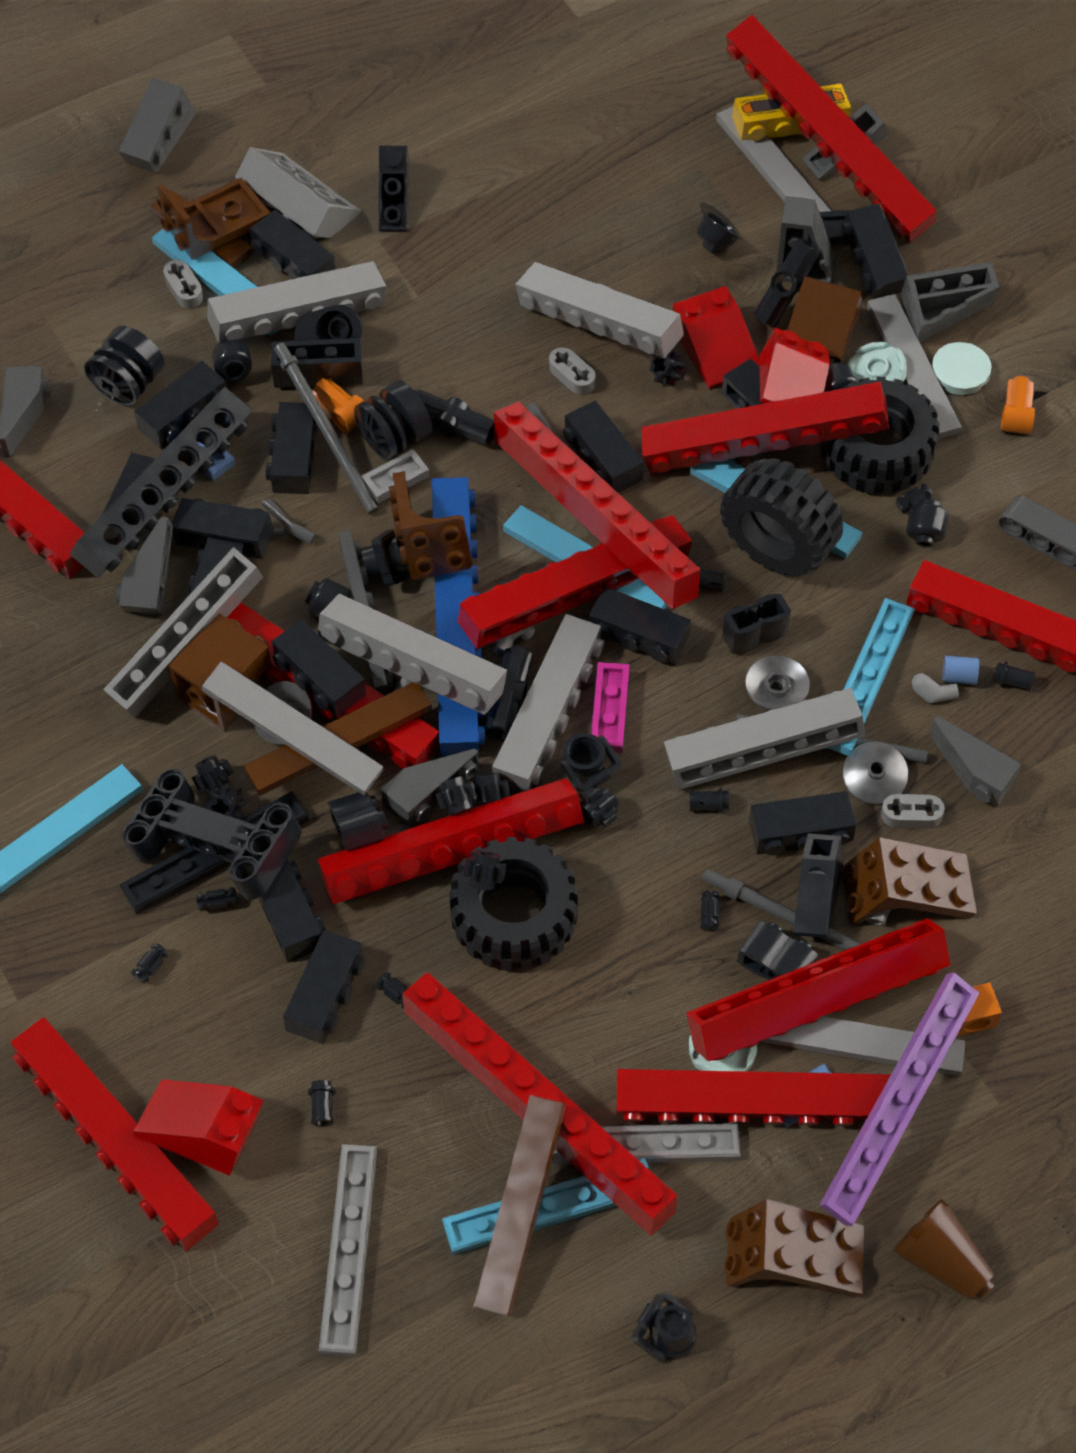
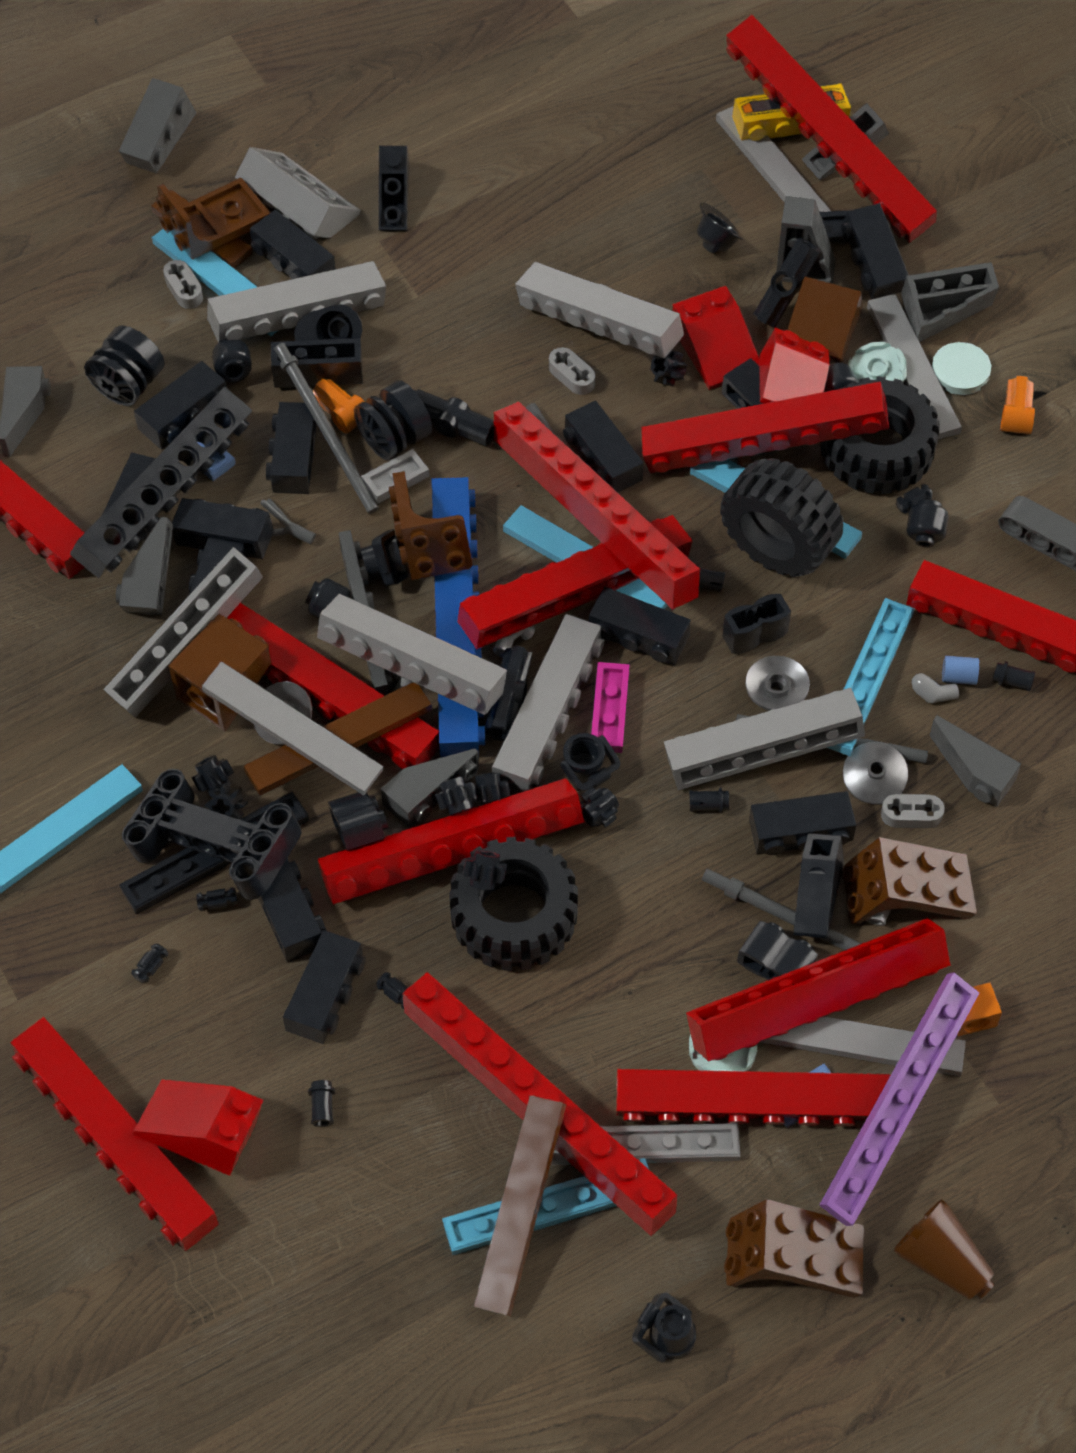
(318, 668): black brick -> none
(348, 1251): light grey tile -> none
(710, 910): black piece -> none

